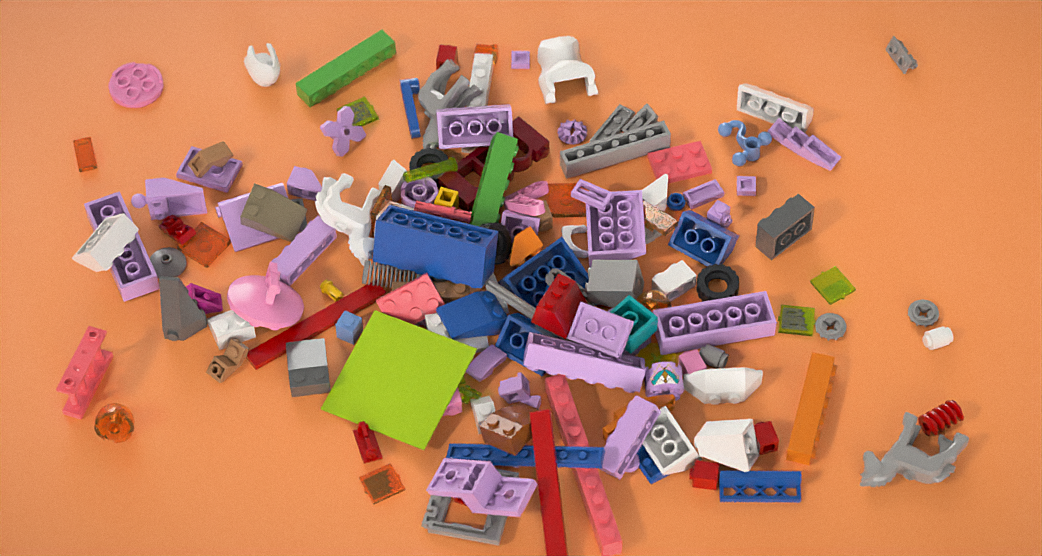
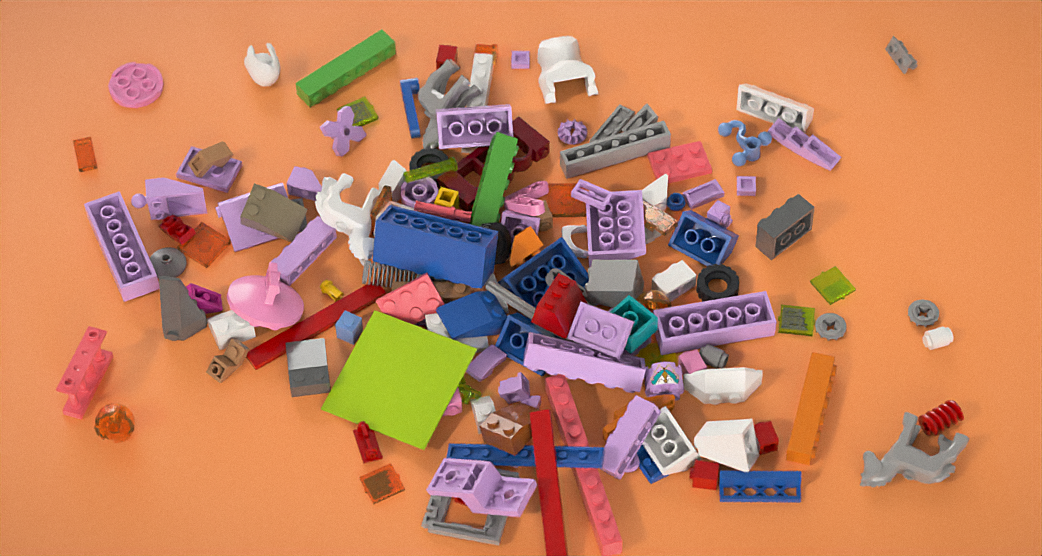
(106, 243): white slope -> none

